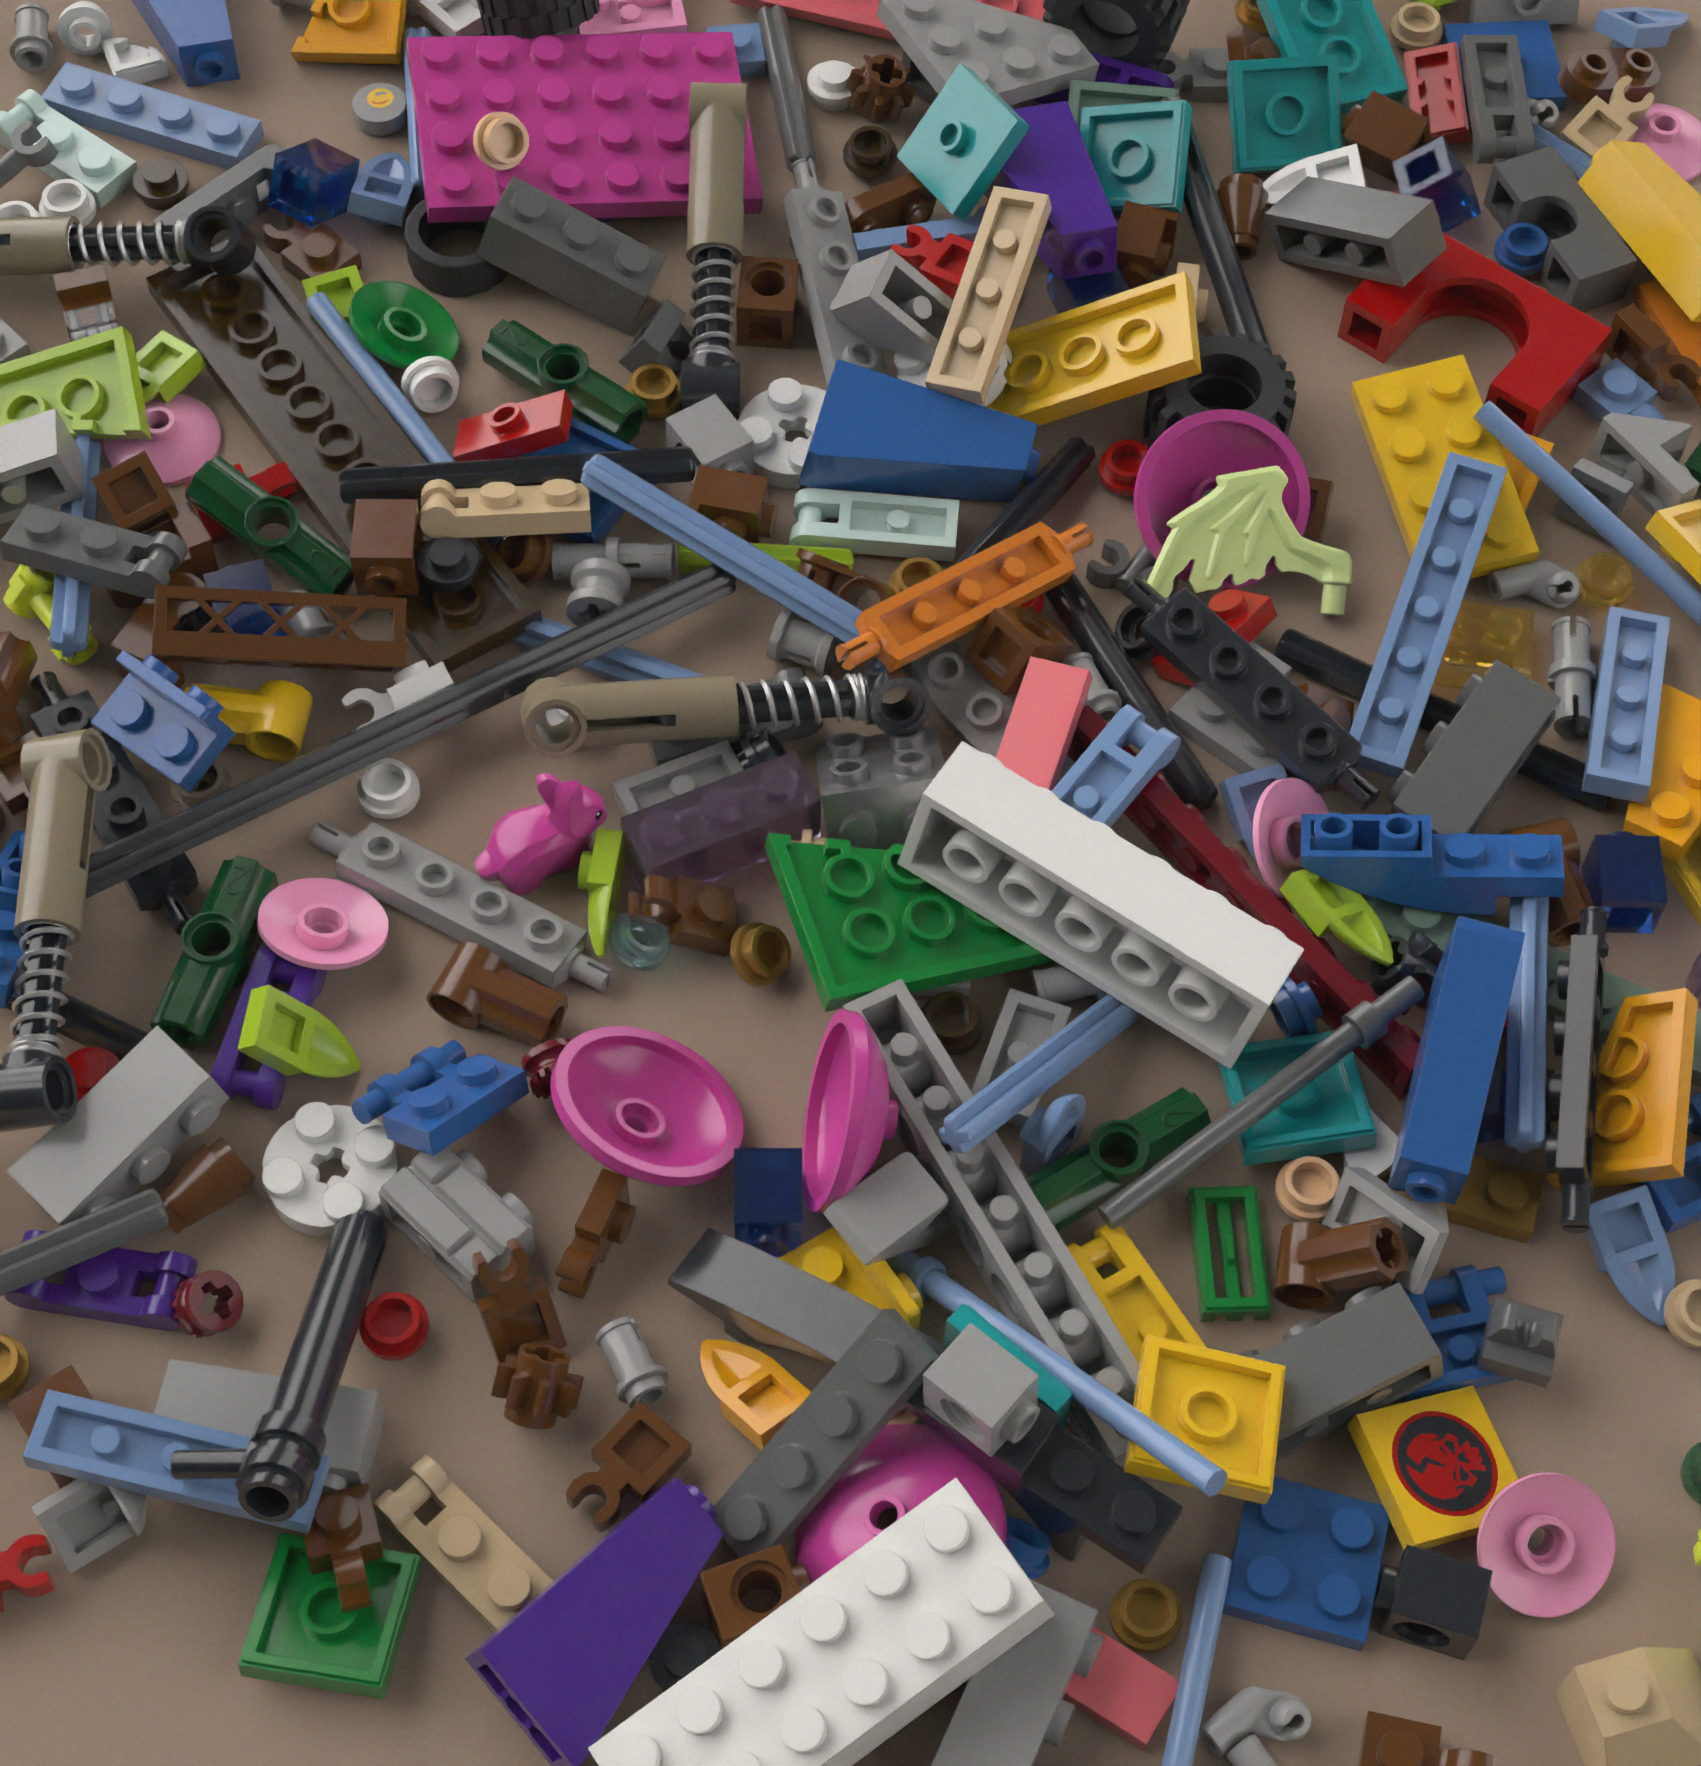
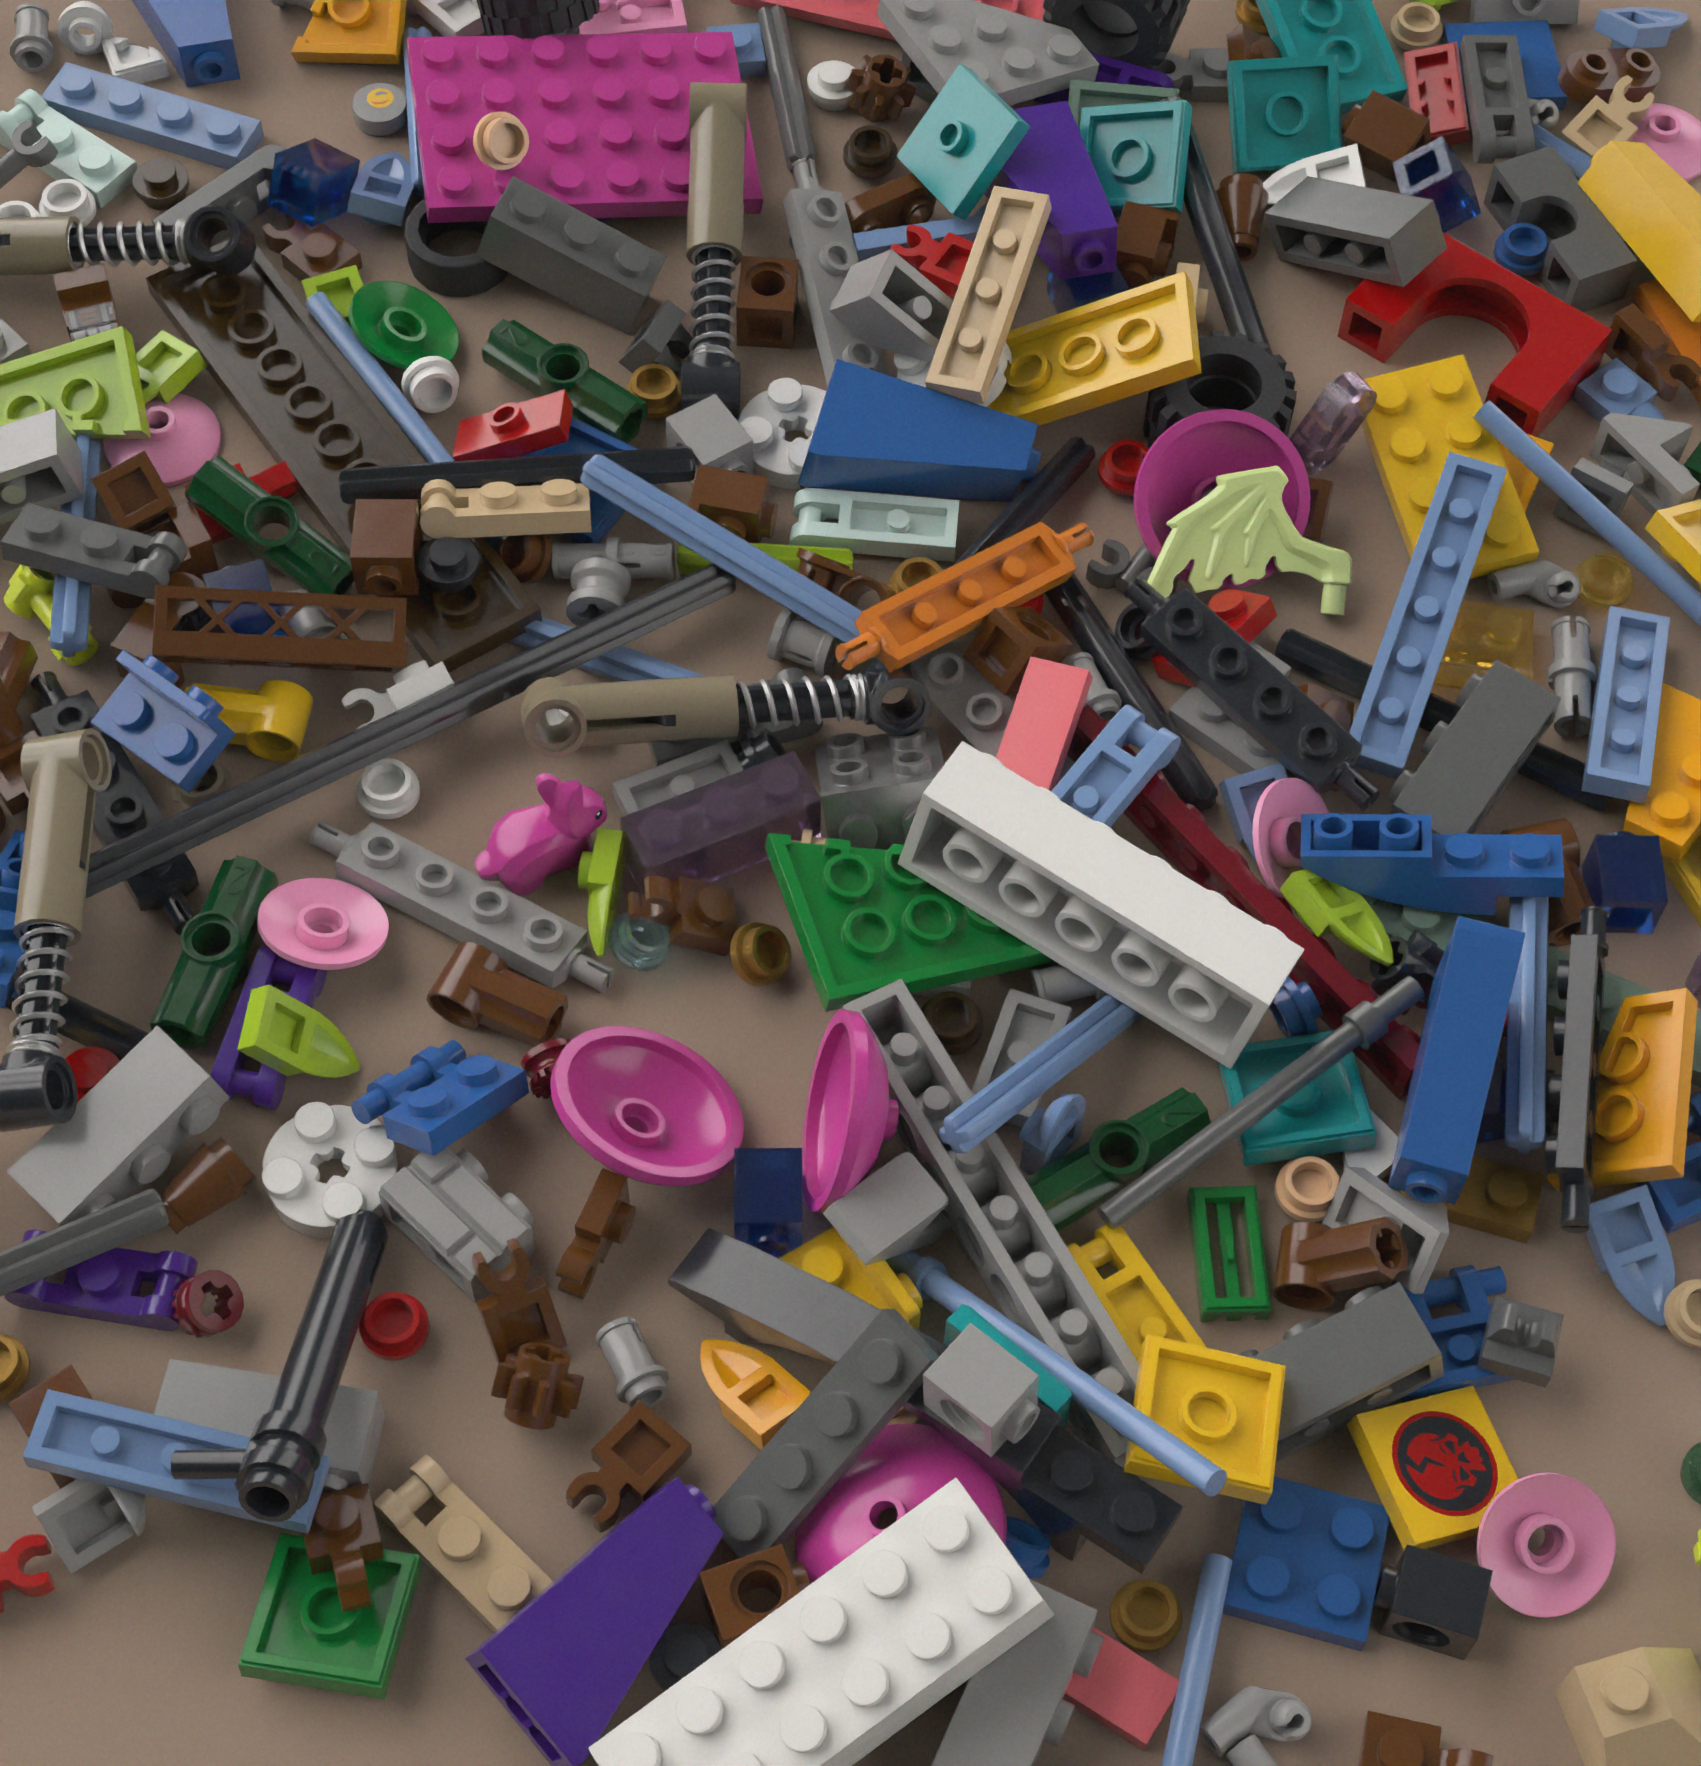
(1333, 421): none -> beam

